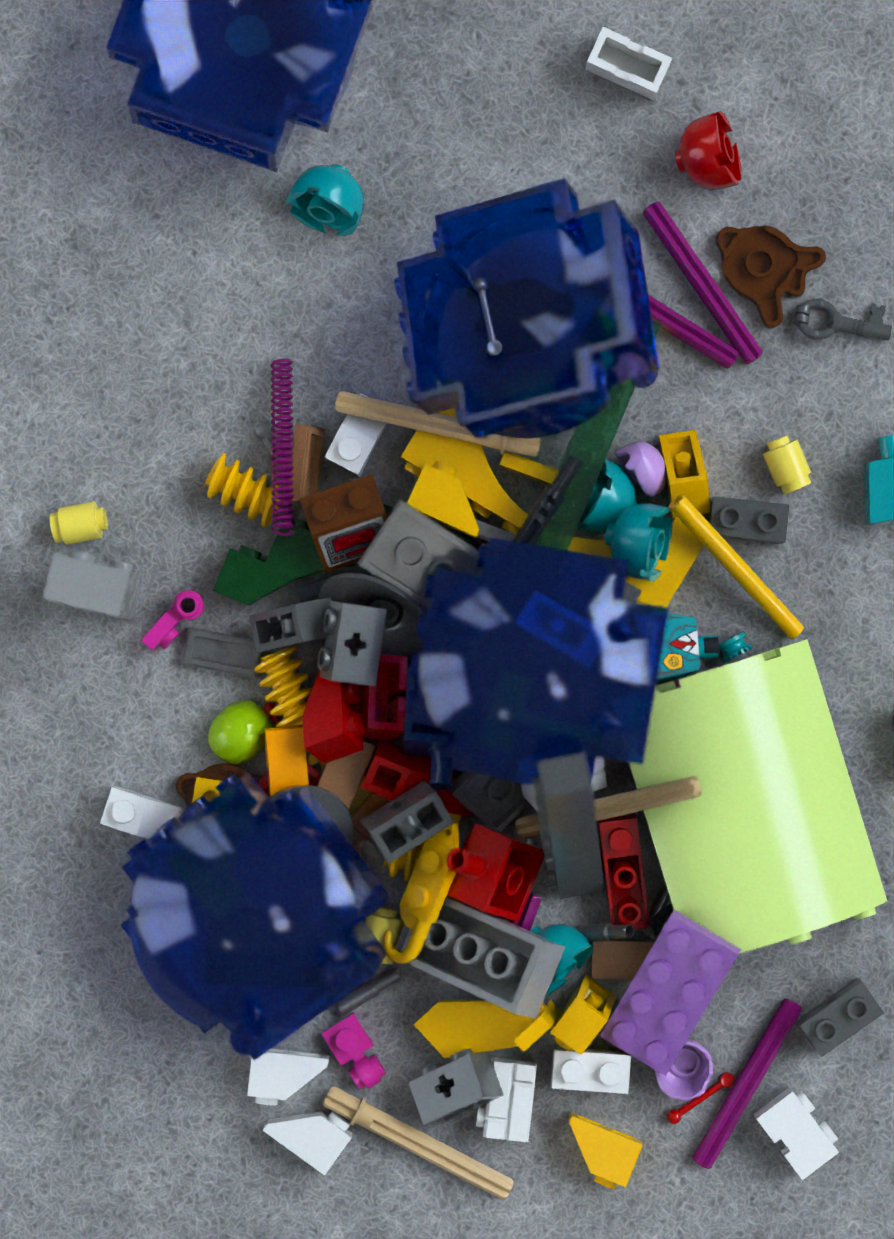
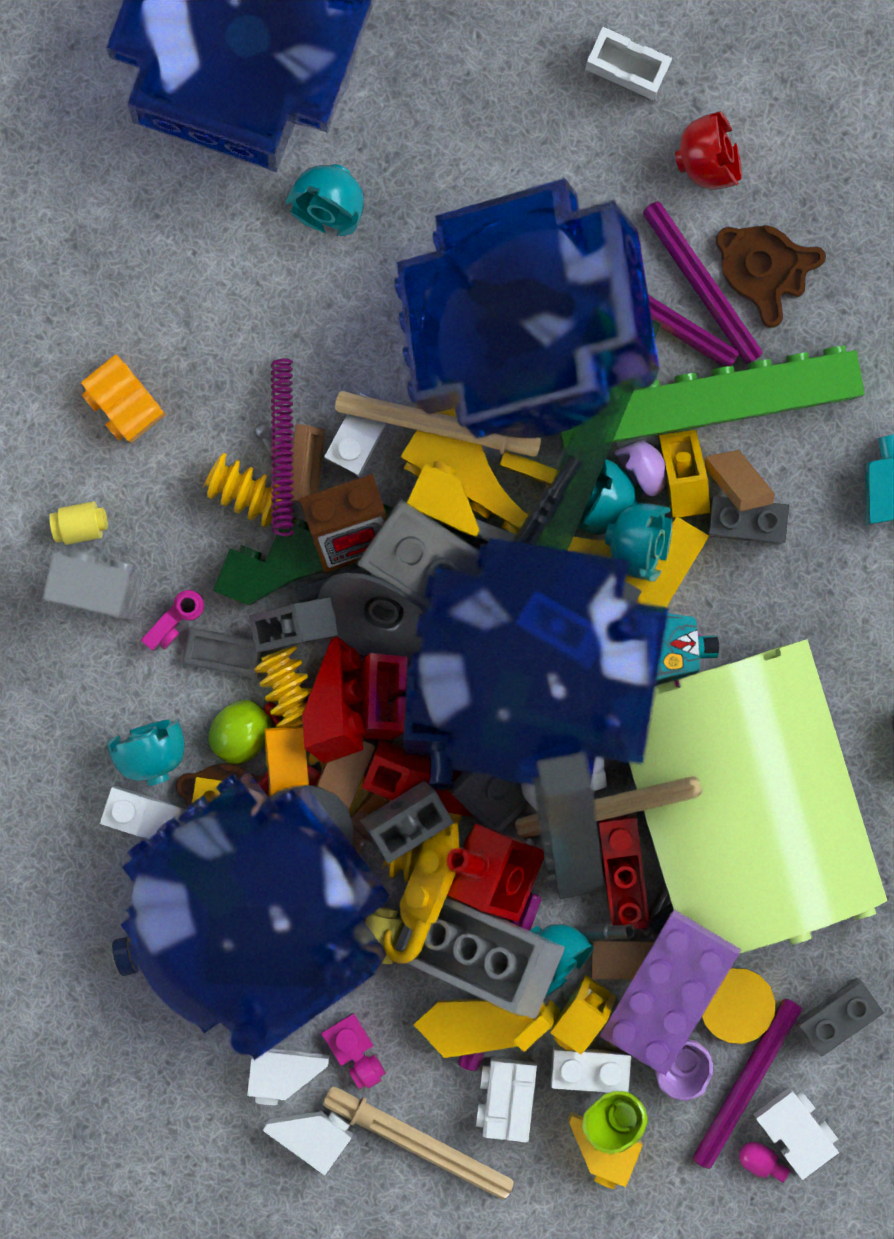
(123, 400): none -> light orange brick
(124, 956): none -> dark blue tile
(149, 751): none -> teal cylinder
(351, 663): dark grey brick -> none
(367, 991): flat silver pin -> none
(473, 1081): dark grey brick -> none
(494, 346): flat silver hinge -> none
(615, 1122): none -> lime hair
(725, 1080): red hinge -> none
(733, 646): teal bush -> none
(736, 566): yellow piece -> none
(739, 480): none -> medium nougat tile
(740, 394): none -> bright green brick
(740, 1007): none -> yellow tile
(762, 1161): none -> dark pink cylinder
(787, 464): light yellow brick -> none
(836, 322): dark grey piece -> none

